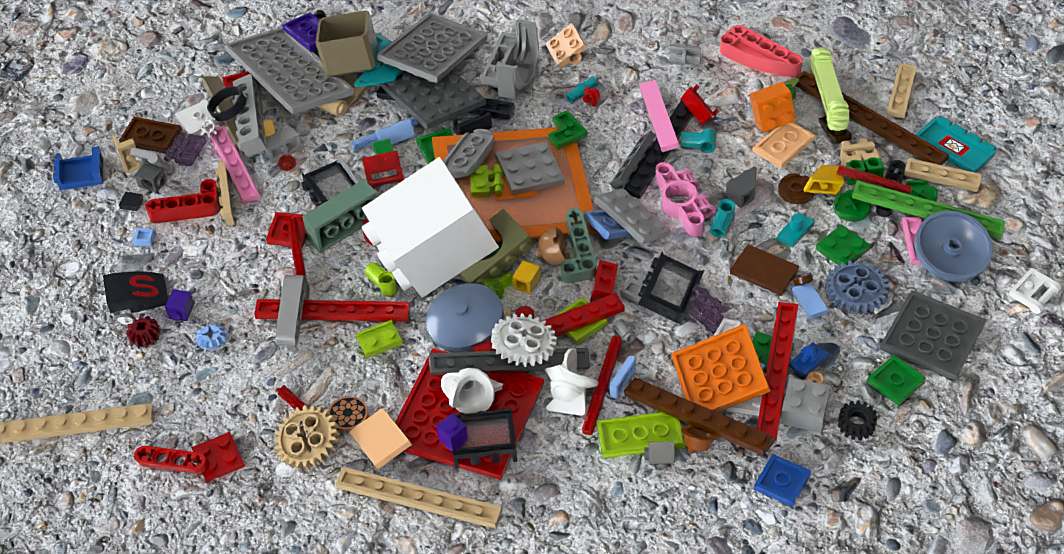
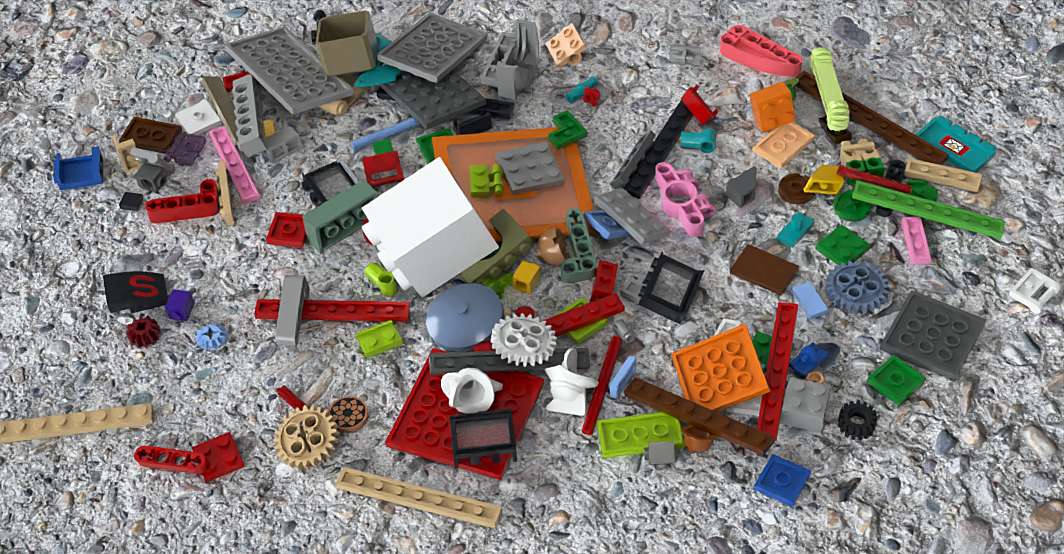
(144, 237): light blue tile -> none
(203, 123): white gear -> none
(233, 110): black tyre -> none
(286, 162): clear red plate -> none
(296, 247): red axle -> none
(303, 30): dark purple tile -> none
(380, 438): light nougat tile -> none
(396, 132): light blue tile -> none
(452, 432): dark purple brick -> none
(469, 152): light grey tile -> none
(658, 116): bright pink tile -> none
(706, 309): clear purple plate -> none
(723, 218): teal piece -> none
(803, 278): reddish brown tile -> none
(901, 90): tan plate -> none
(953, 246): sand blue dish -> none

